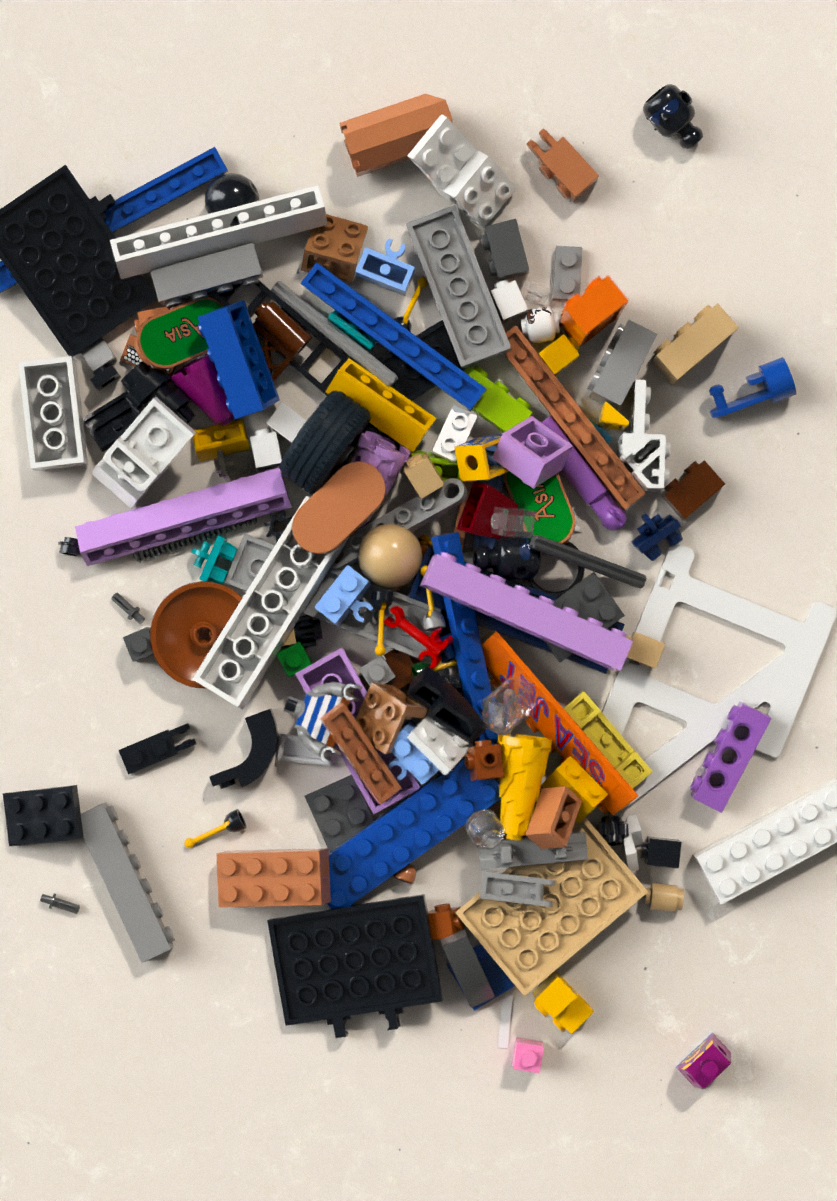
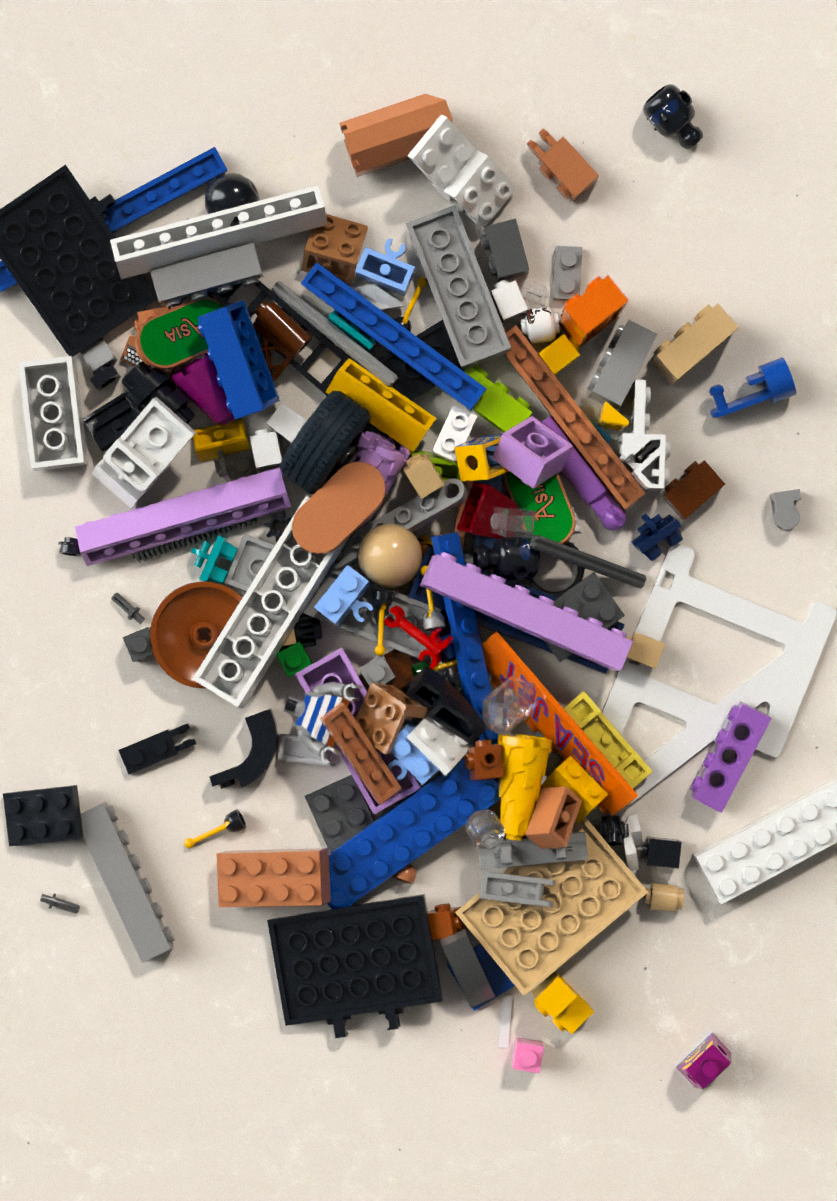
(379, 297): none -> white slope
(783, 509): none -> light grey leg

